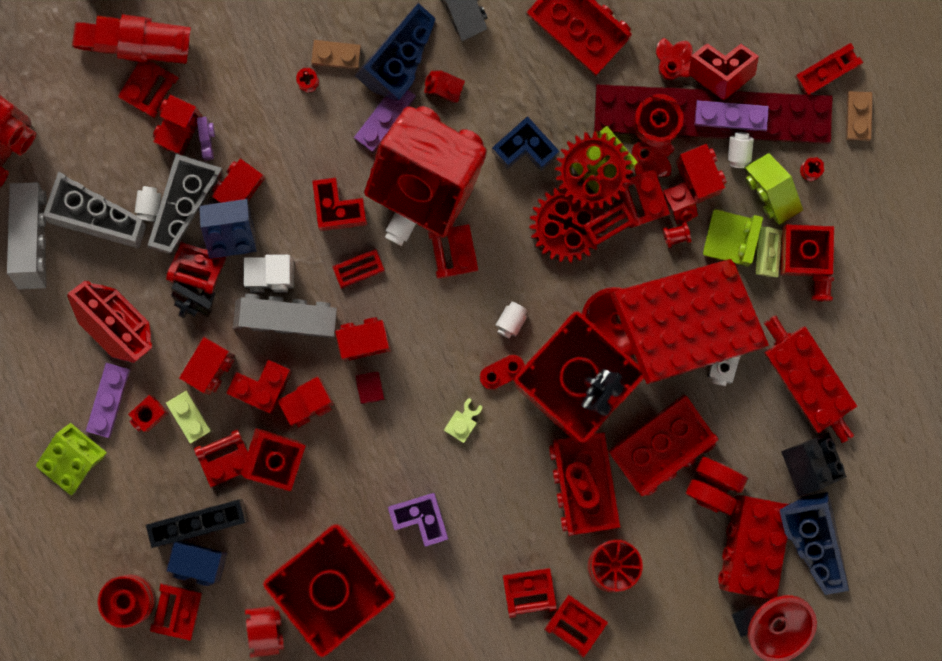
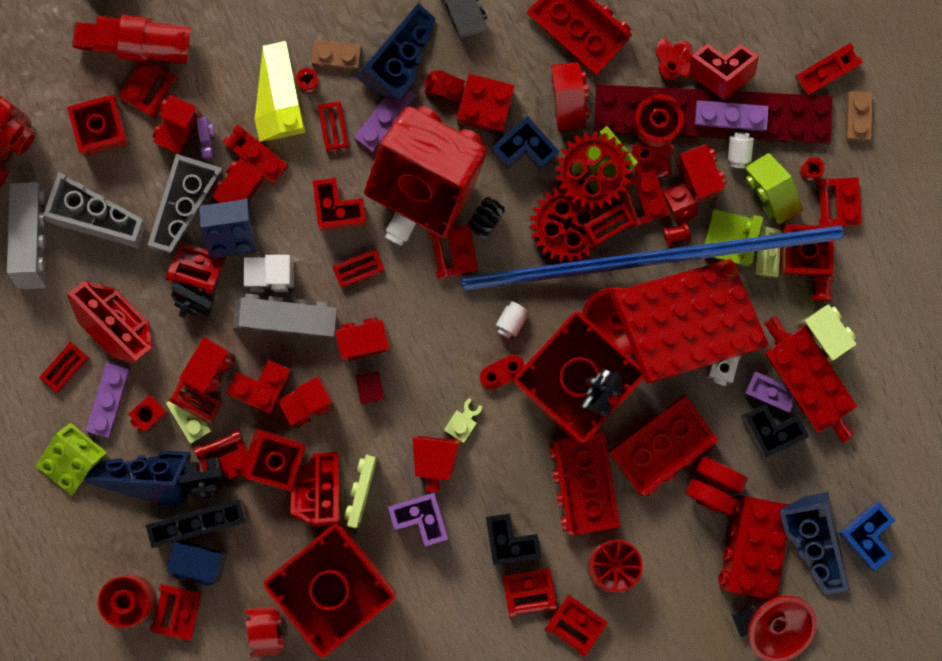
(77, 352): none -> red tile
(98, 125): none -> red brick
(145, 478): none -> dark blue wedge
(147, 203): white brick -> none
(203, 481): none -> black hips
(207, 417): none -> red tile
(256, 154): none -> red plate
(277, 103): none -> neon yellow wedge
(318, 491): none -> red wedge
(336, 146): none -> red tile
(360, 491): none -> yellowish green plate
(435, 459): none -> red torso
(485, 104): none -> red brick
(486, 217): none -> black gear
(506, 547): none -> black brick
(569, 96): none -> red brick
(581, 485): red plate -> none
(652, 258): none -> blue axle
(768, 435): none -> black brick
(770, 392): none -> medium lavender plate
(814, 464): black slope -> none
(829, 332): none -> yellowish green brick
(846, 201): none -> red plate
(863, 532): none -> blue brick

